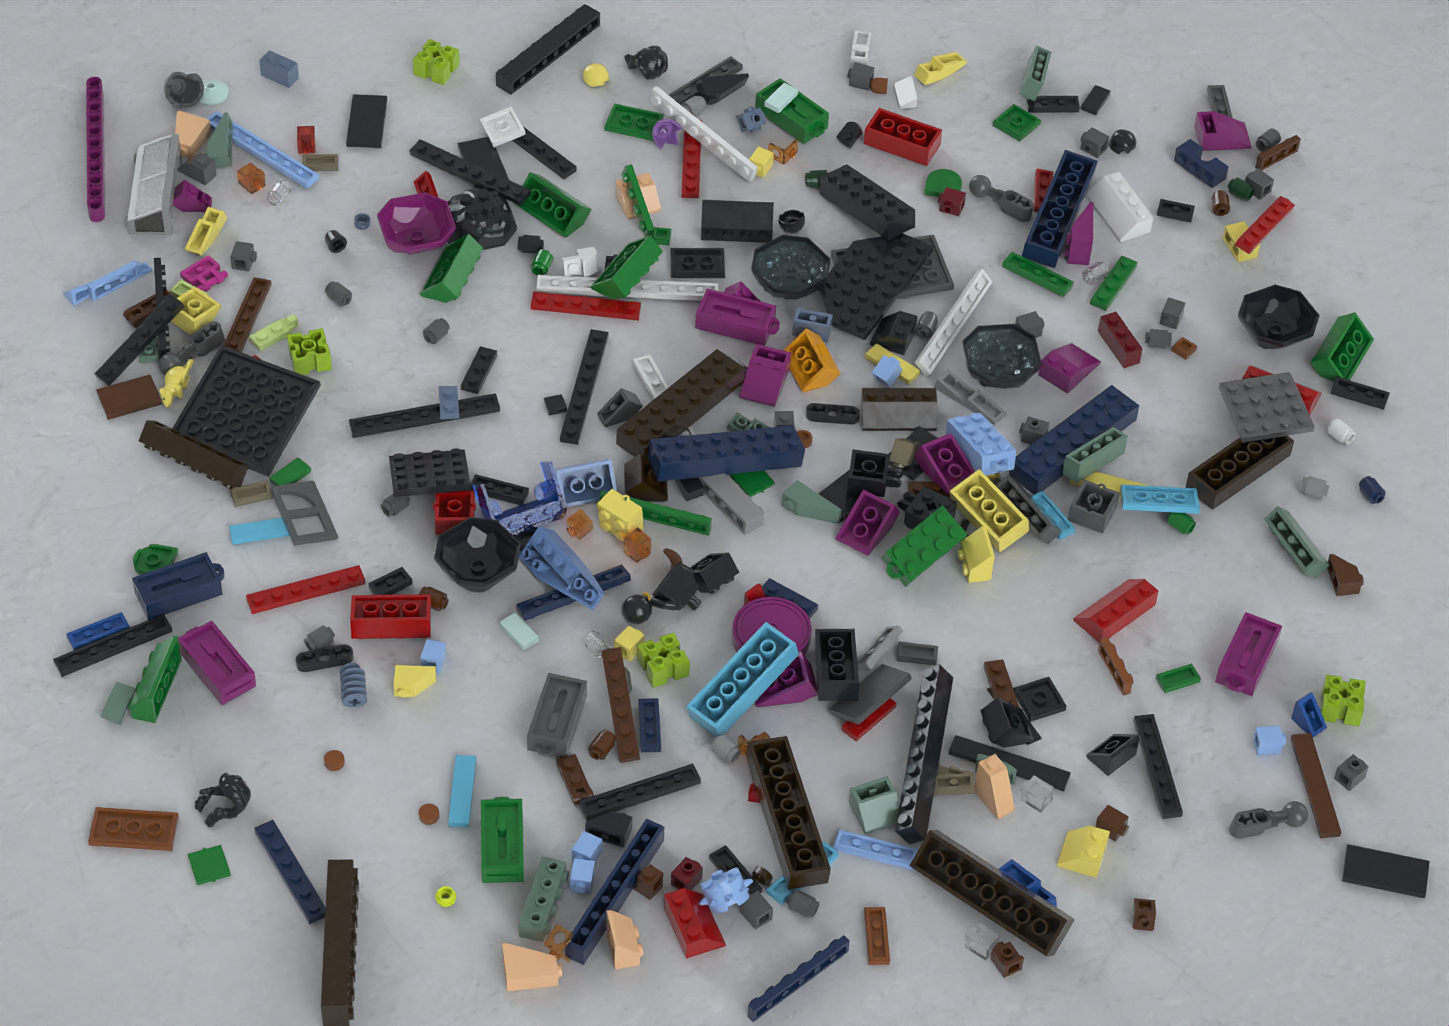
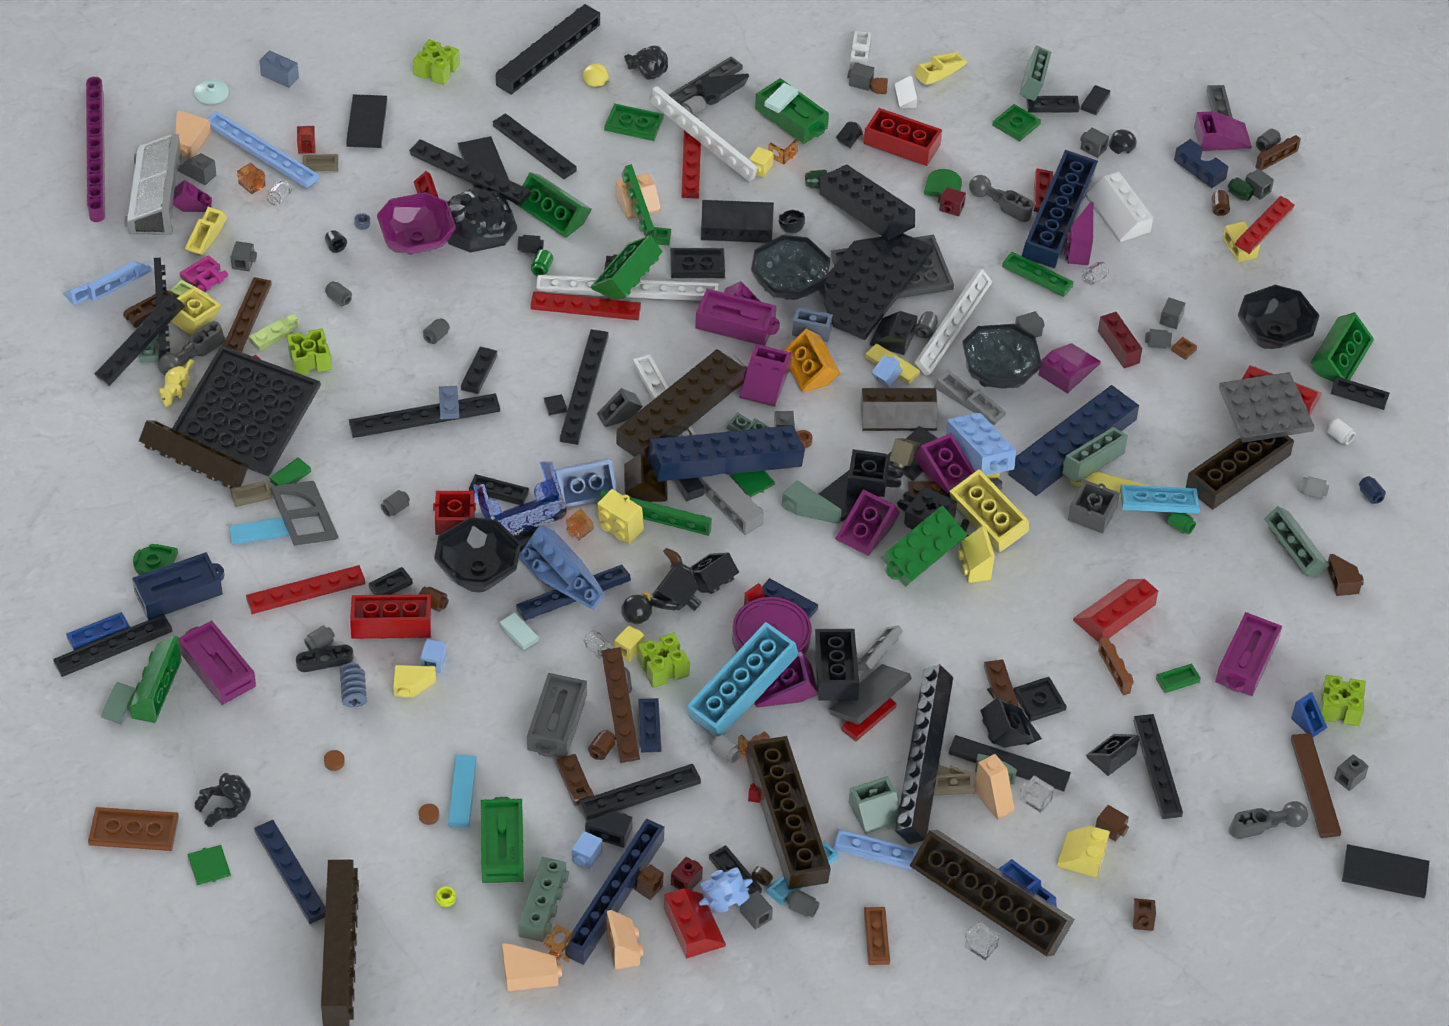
(129, 397): reddish brown tile -> none
(183, 89): dark grey hair -> none
(220, 144): sand green slope -> none
(429, 472): black plate -> none
(452, 269): green slope -> none
(502, 126): white plate -> none
(582, 875): light blue brick -> none
(583, 263): white brick -> none
(637, 545): clear orange brick -> none
(668, 134): medium lavender piece -> none
(751, 119): sand blue brick -> none
(803, 974): dark blue plate -> none
(826, 418): black beam -> none
(917, 653): dark grey tile -> none
(1006, 959): reddish brown brick -> none
(1033, 430): dark grey brick -> none
(1038, 519): dark grey brick -> none
(1055, 514): medium azure tile -> none
(1113, 283): green plate -> none
(1175, 210): black plate -> none
(1269, 740): light blue brick -> none

